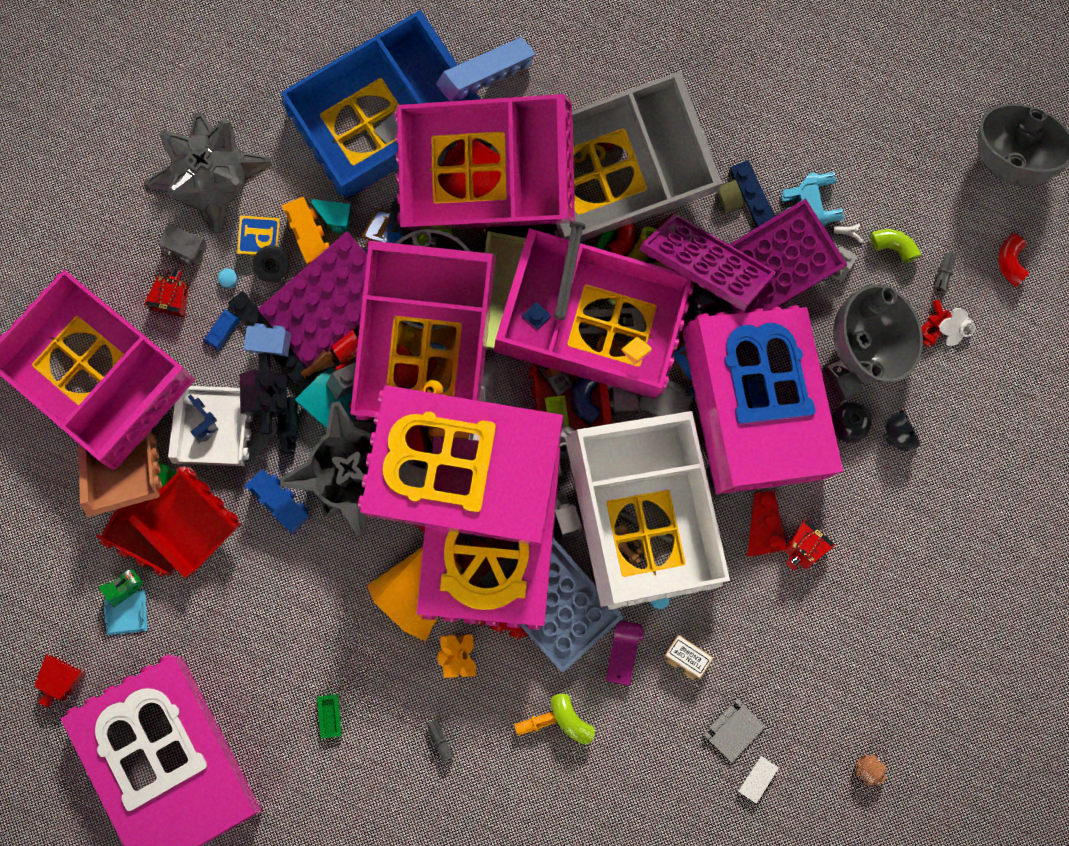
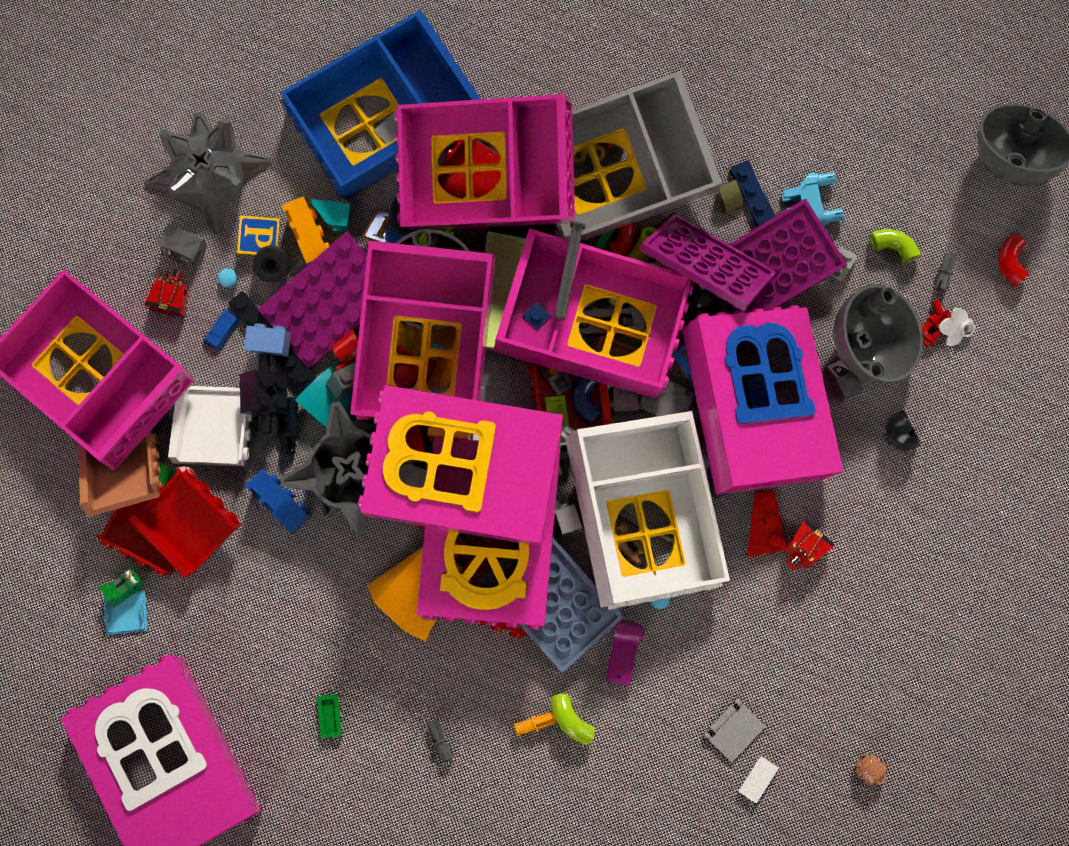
(57, 680): red torso -> none
(206, 429): dark blue bracket -> none
(322, 362): reddish brown cone -> none
(438, 389): yellow cone -> none
(455, 656): light orange plant -> none
(486, 69): medium blue brick -> none
(636, 350): yellow slope -> none
(688, 657): brick -> none
(850, 231): white bar -> none
(851, 422): black cylinder -> none

